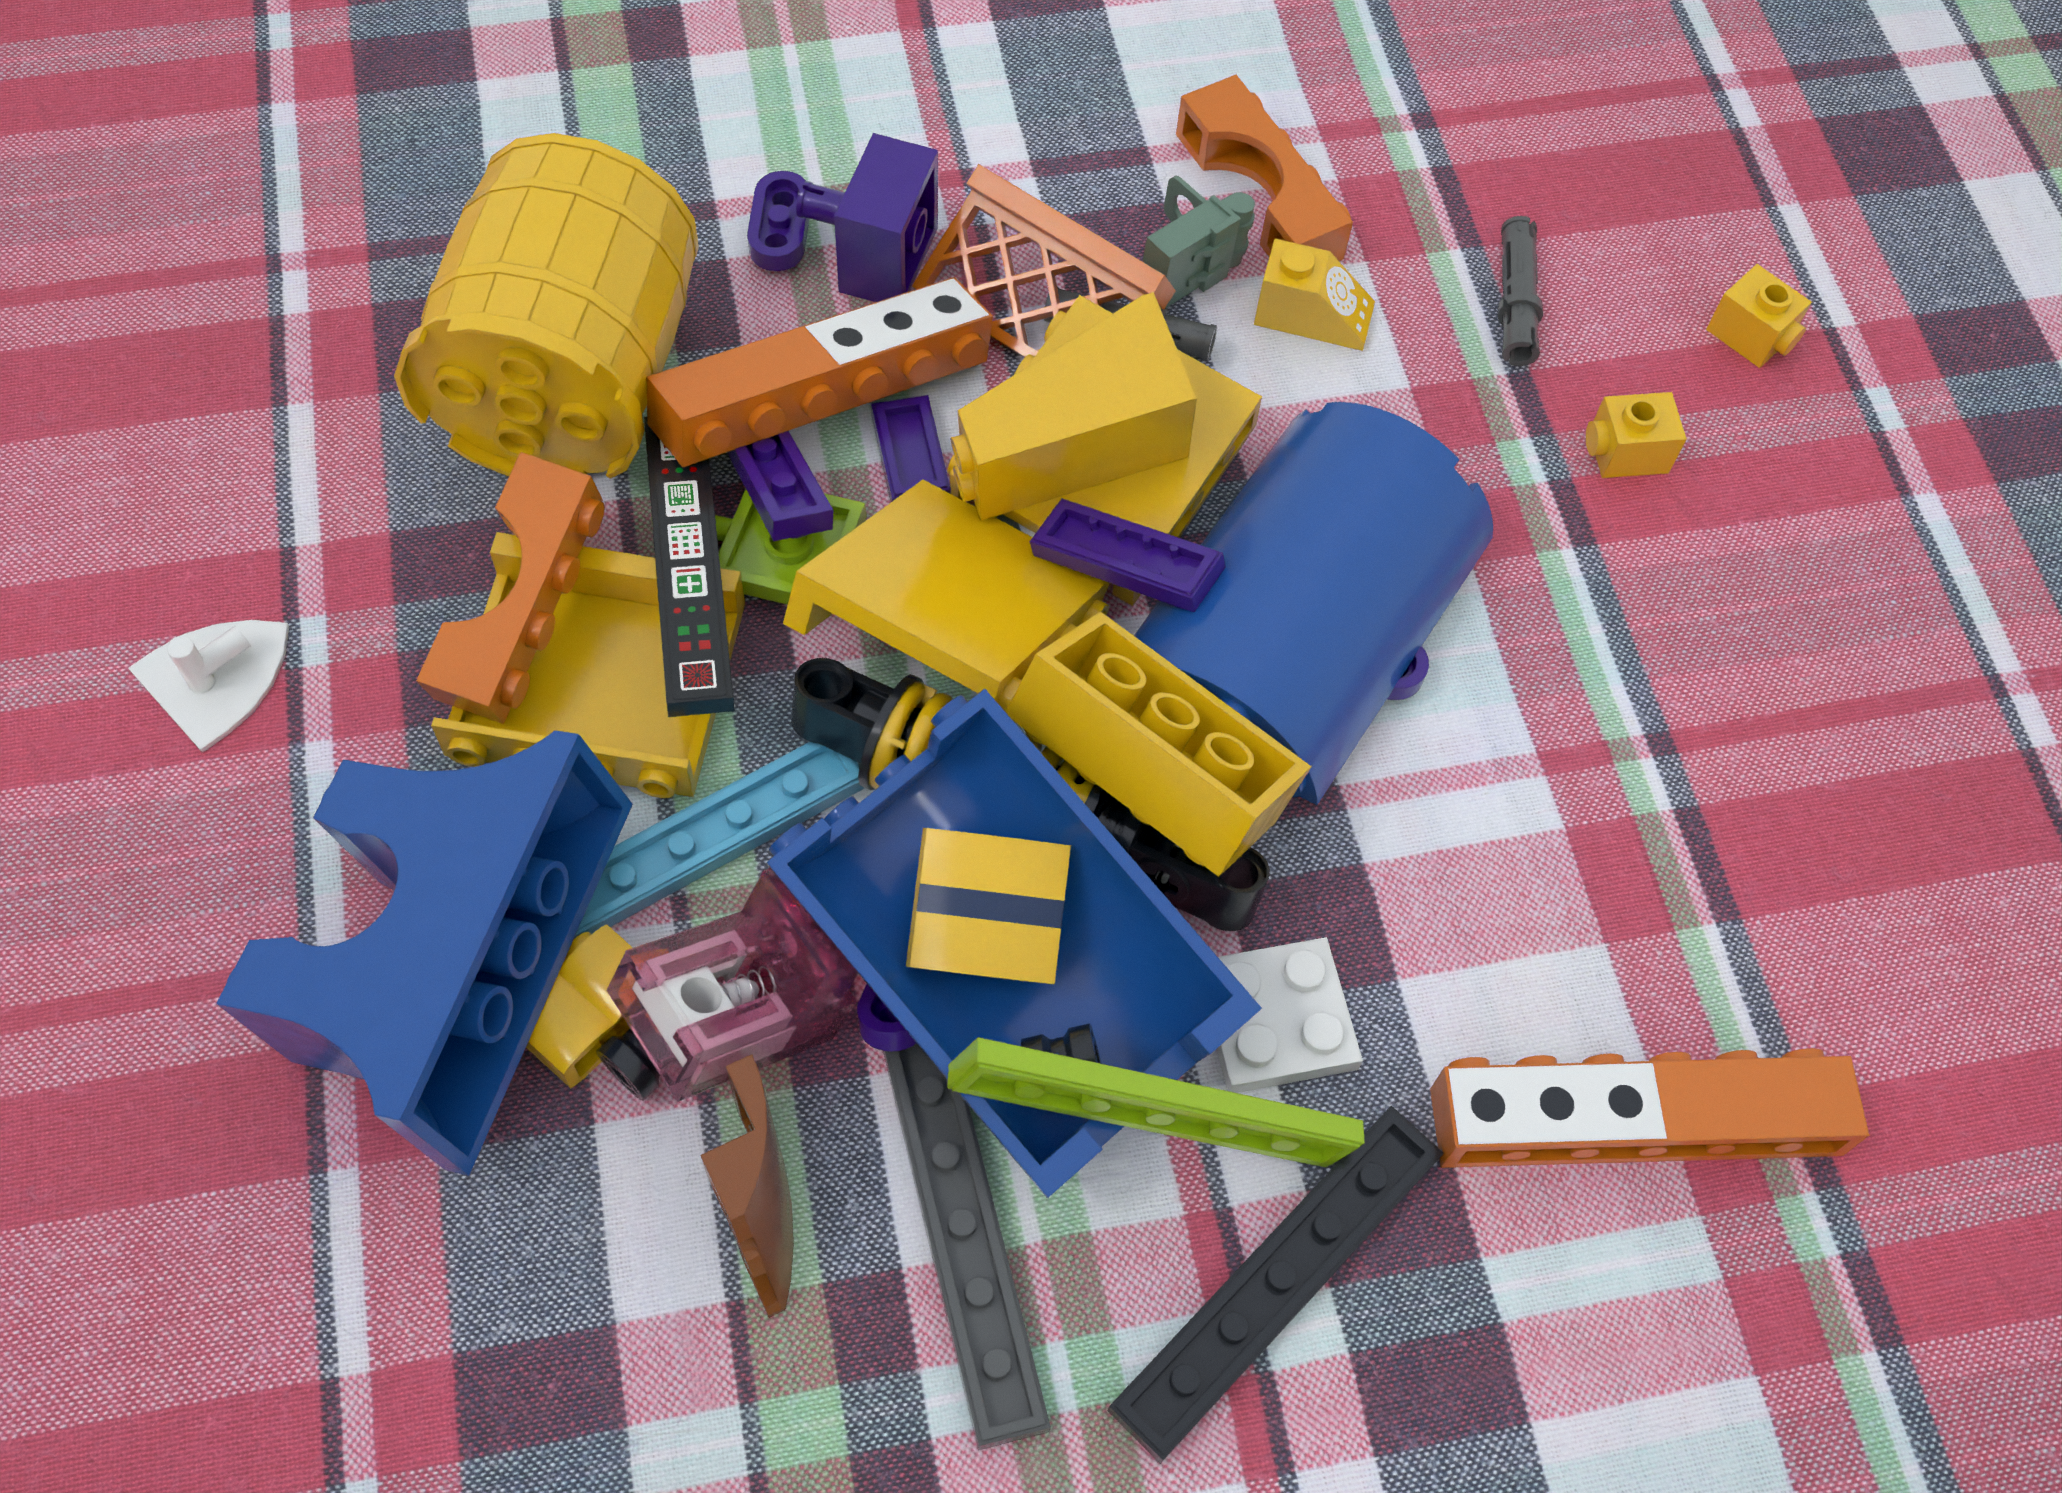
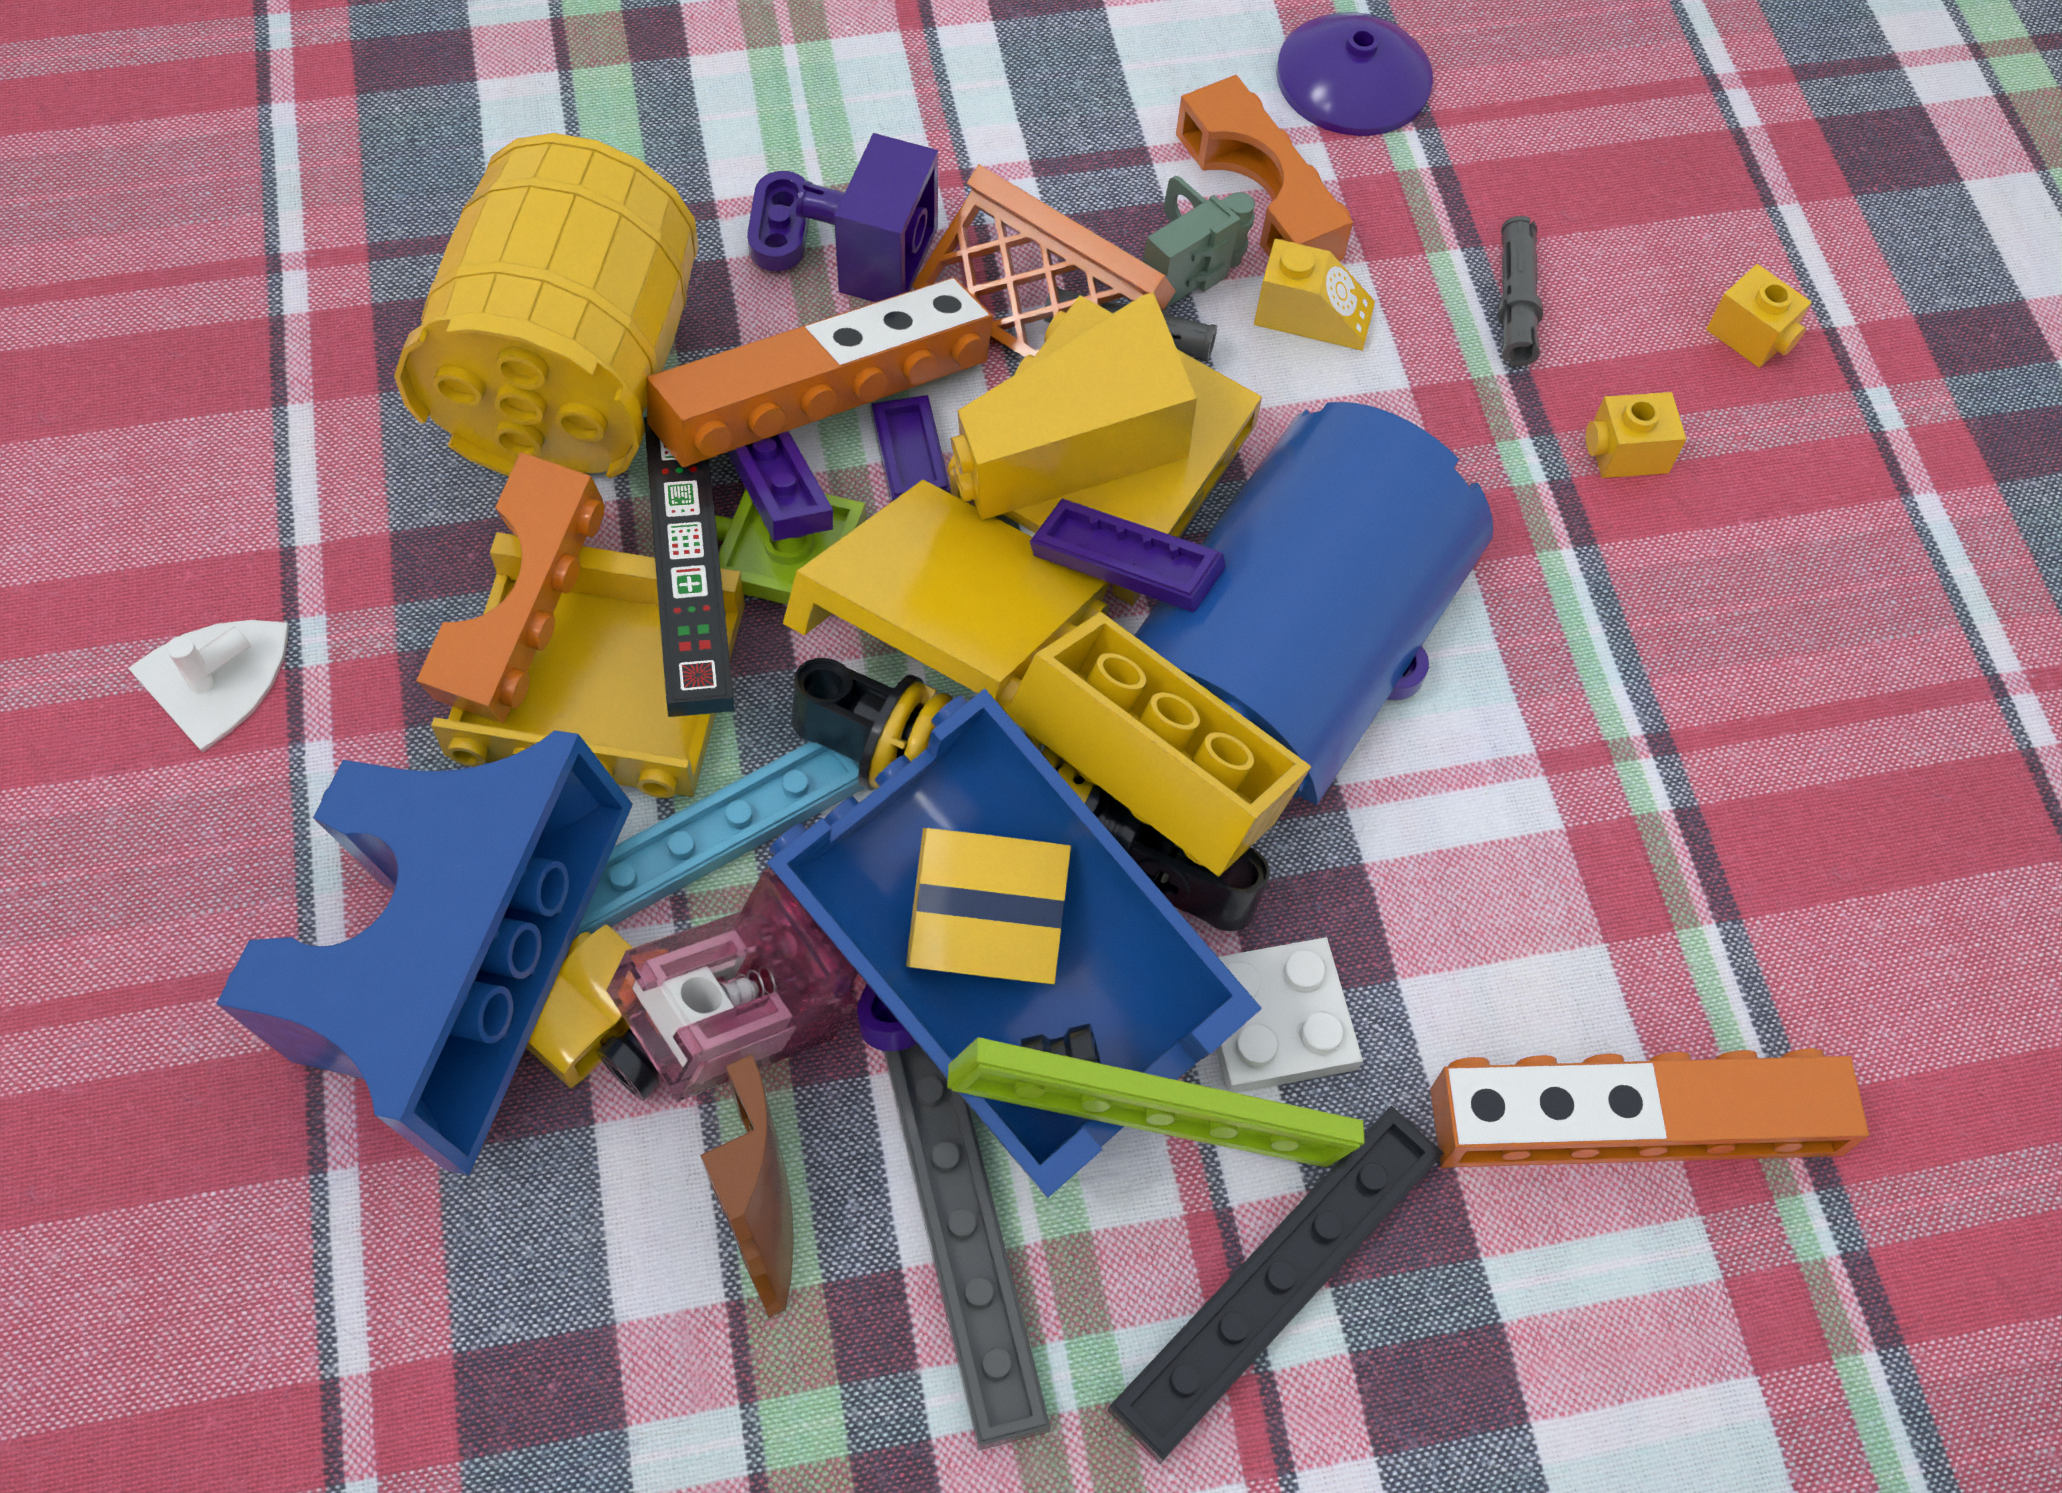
(1354, 74): none -> dark purple dish

